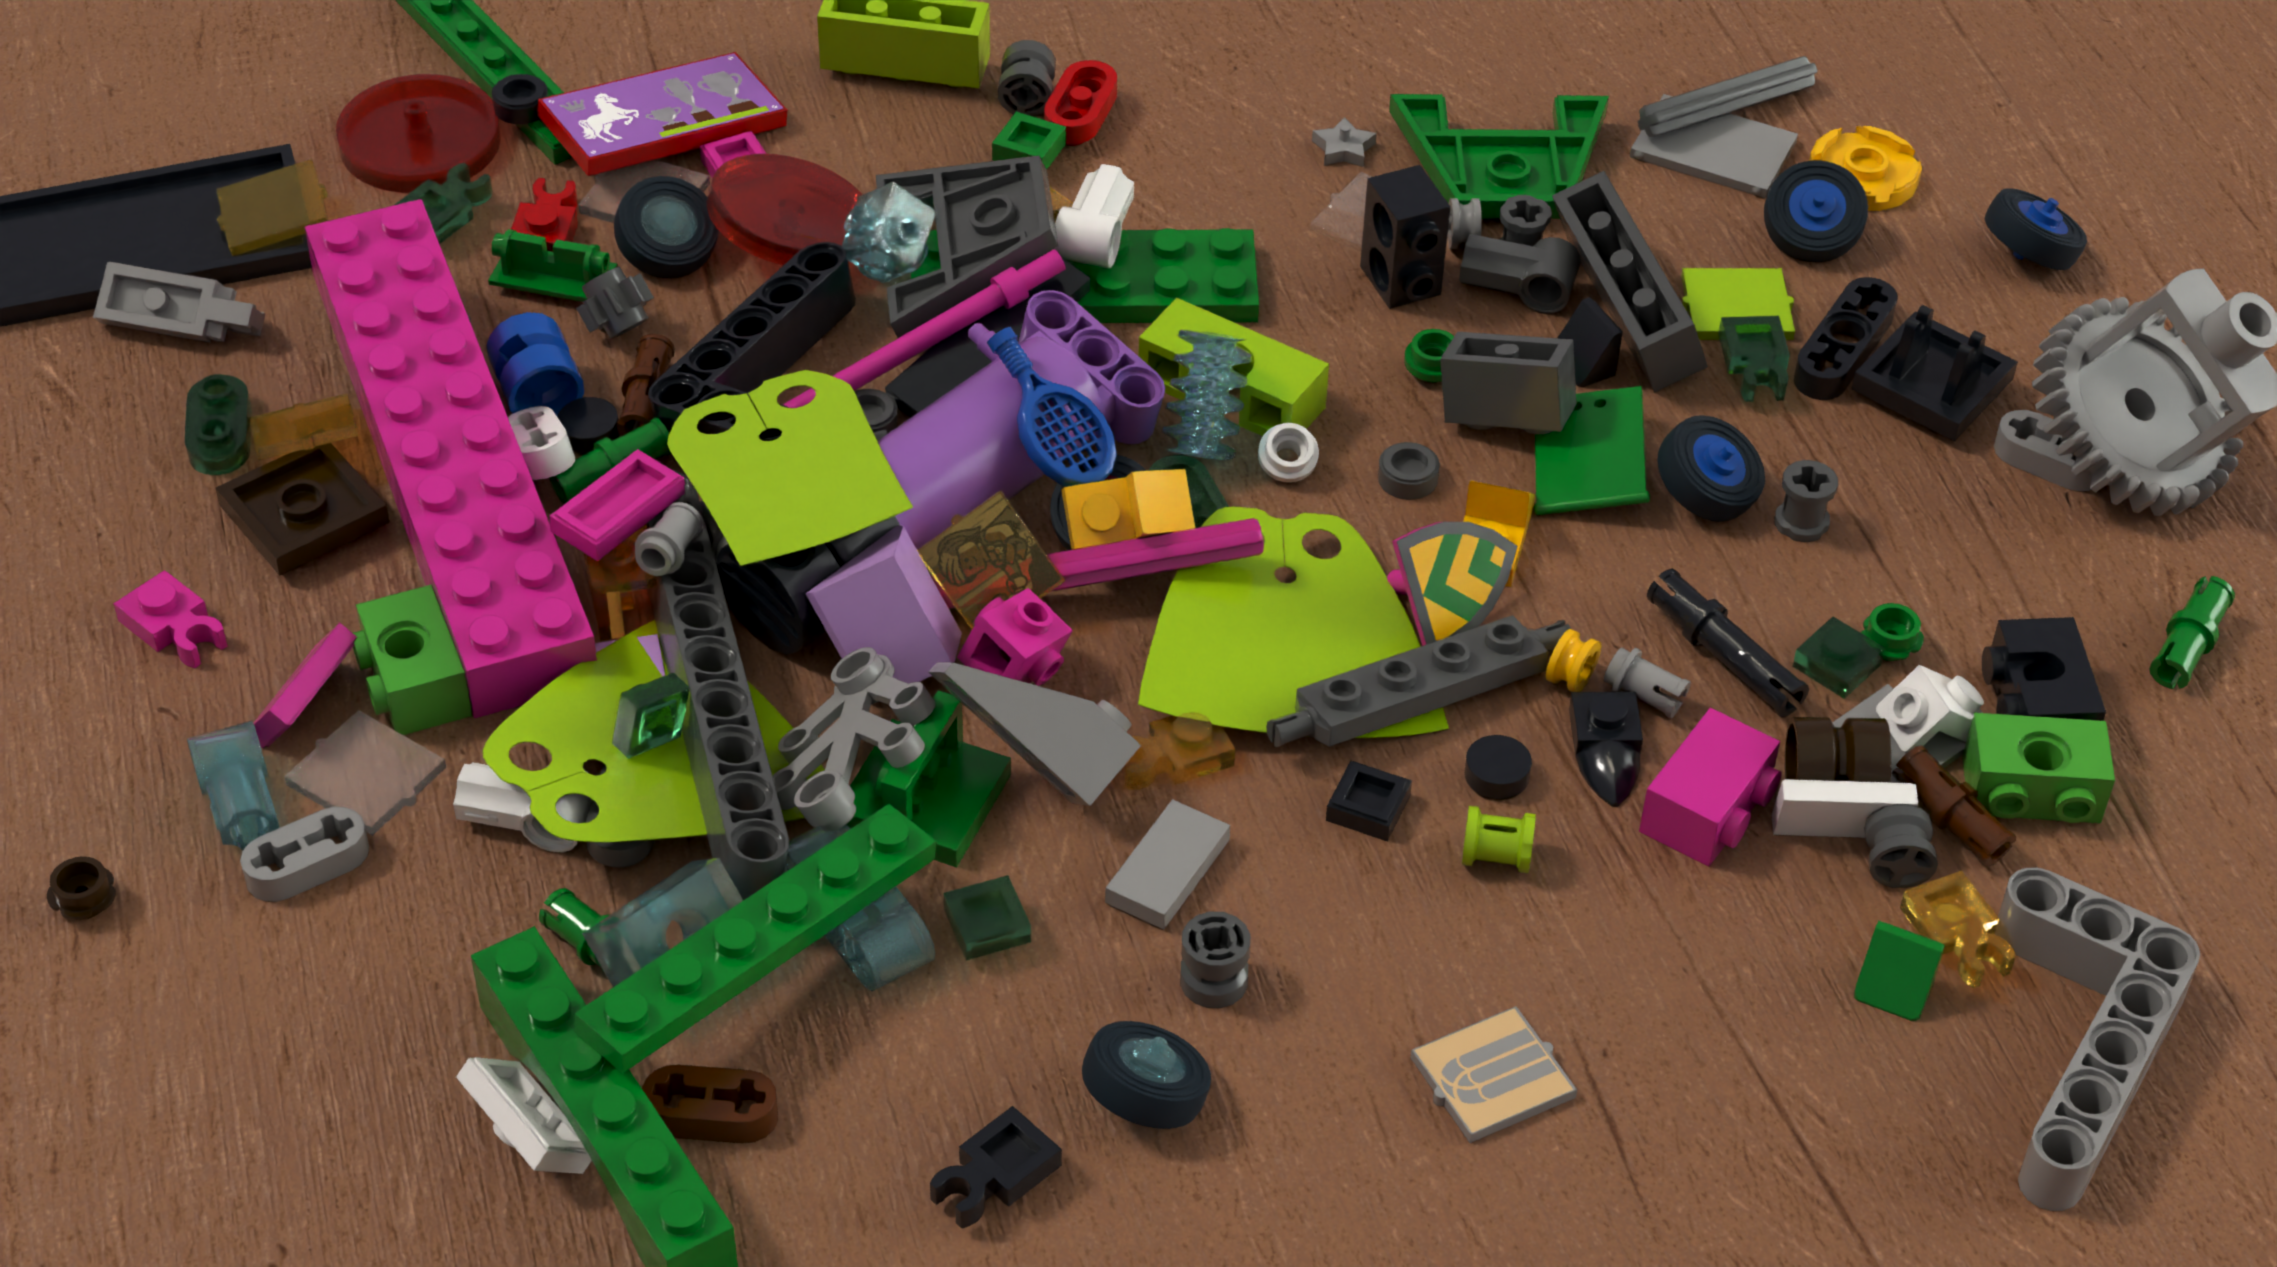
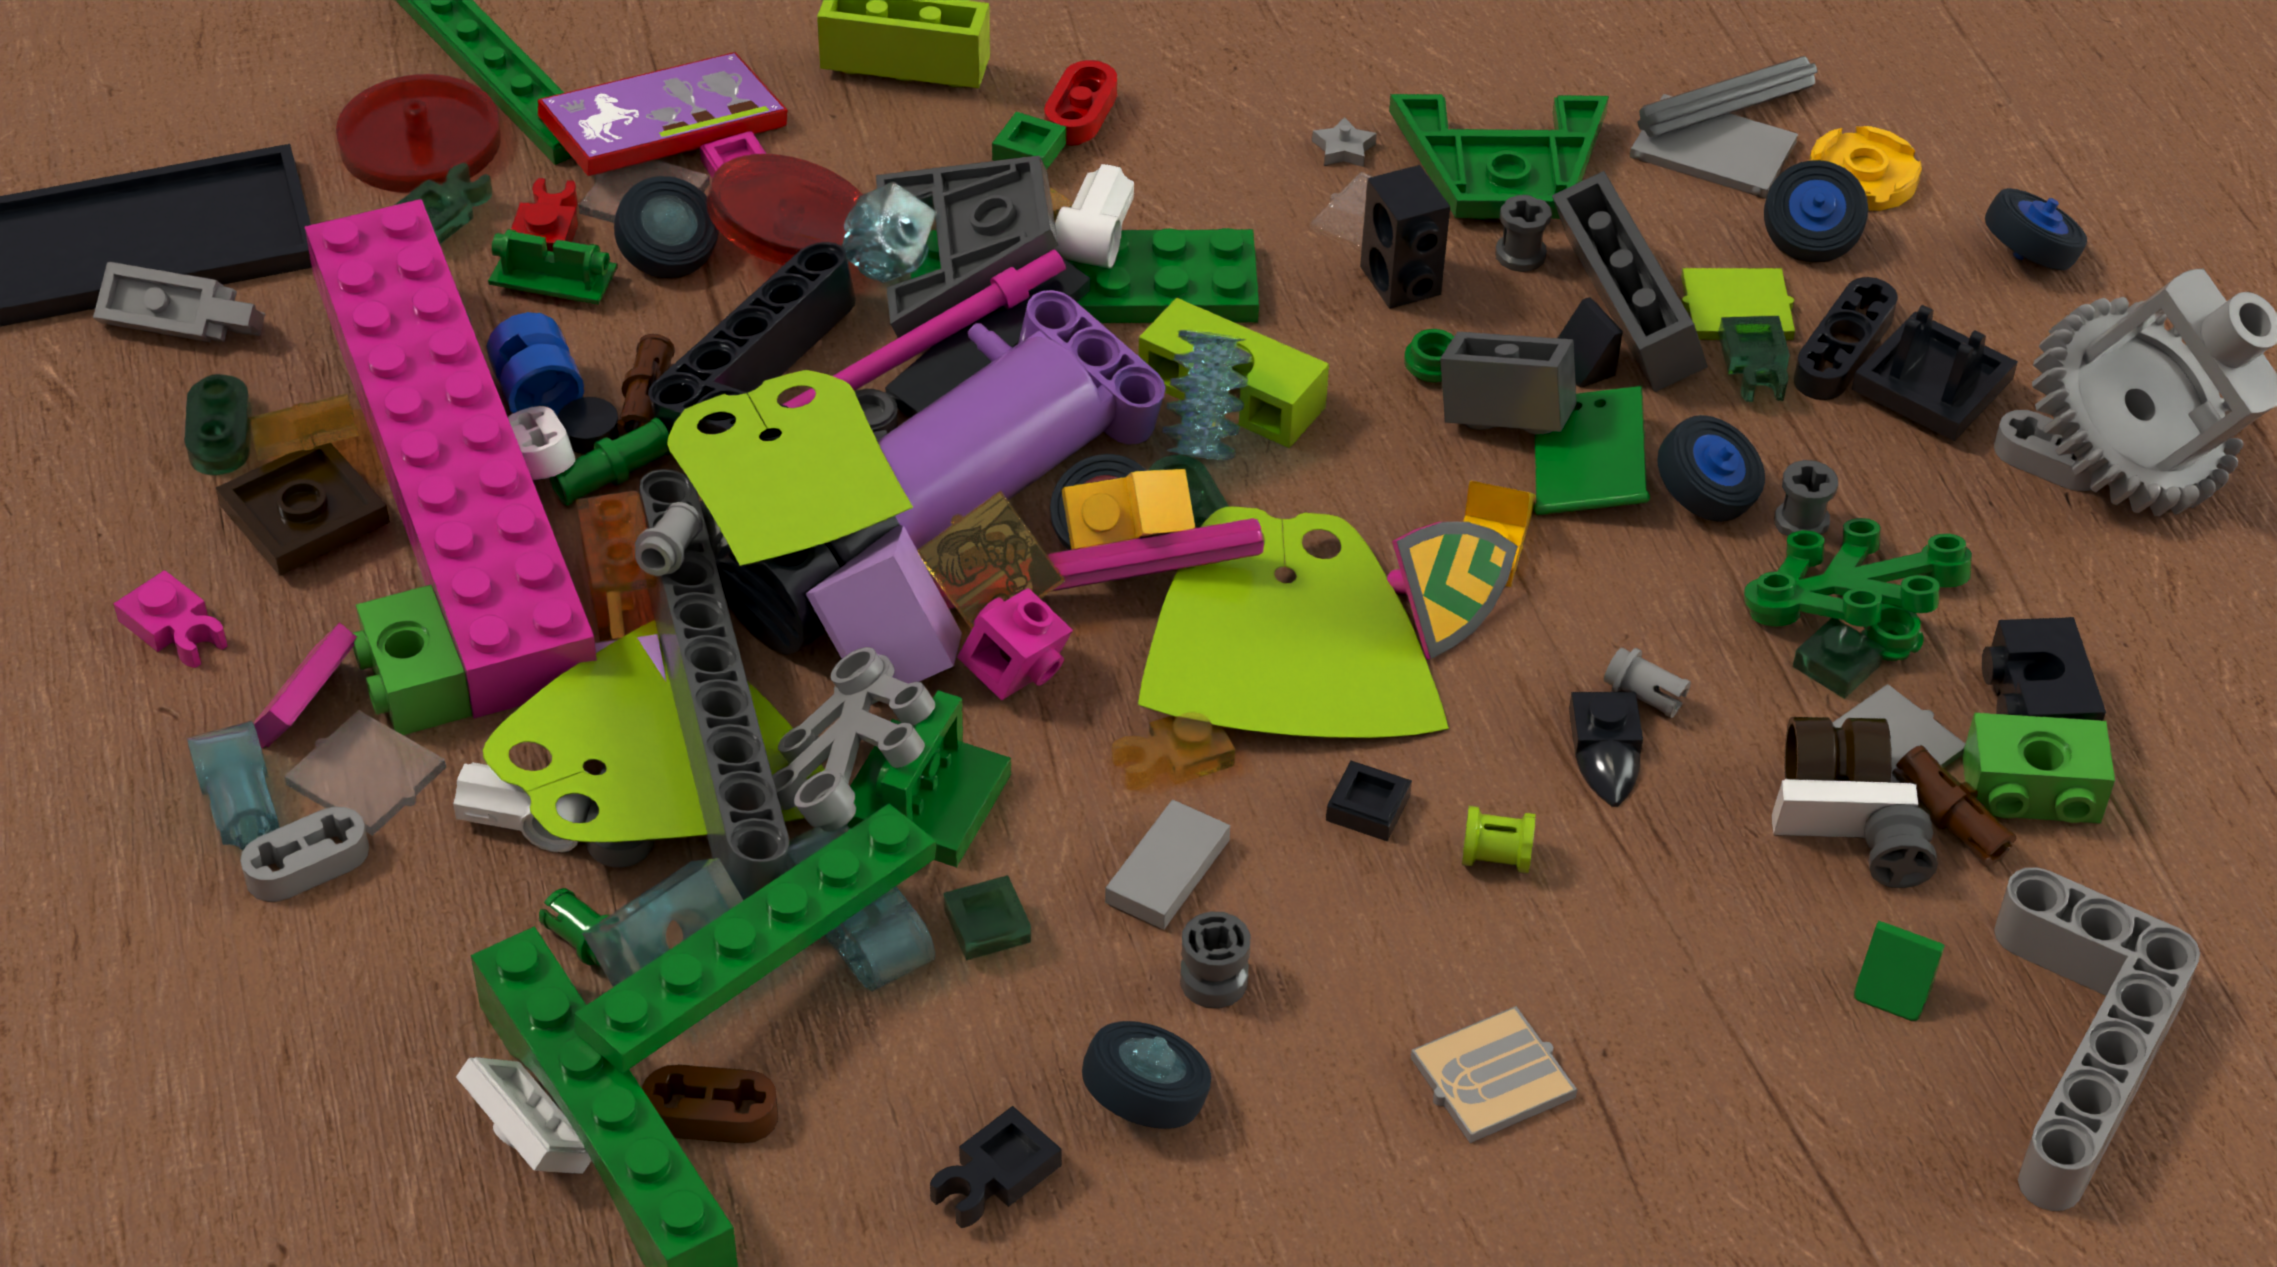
(81, 888): dark brown plate -> none
(271, 207): clear yellow piece -> none
(517, 98): black tile -> none
(615, 302): dark grey gear -> none
(617, 504): dark pink tile -> none
(650, 715): clear green plate -> none
(1026, 77): dark grey wheel -> none
(1039, 391): blue piece -> none
(1060, 735): light grey slope -> none
(1291, 437): white plate -> none
(1408, 470): dark grey tile -> none
(1417, 681): dark grey plate -> none
(1463, 221): light grey bush -> none
(1498, 767): black tile -> none
(1537, 273): dark grey piece -> none
(1573, 661): yellow bush -> none
(1707, 625): black pin -> none
(1711, 787): dark pink brick -> none
(1784, 594): none -> green plant
(1929, 704): white bracket -> none
(1961, 919): clear yellow plate -> none
(2192, 632): green pin -> none

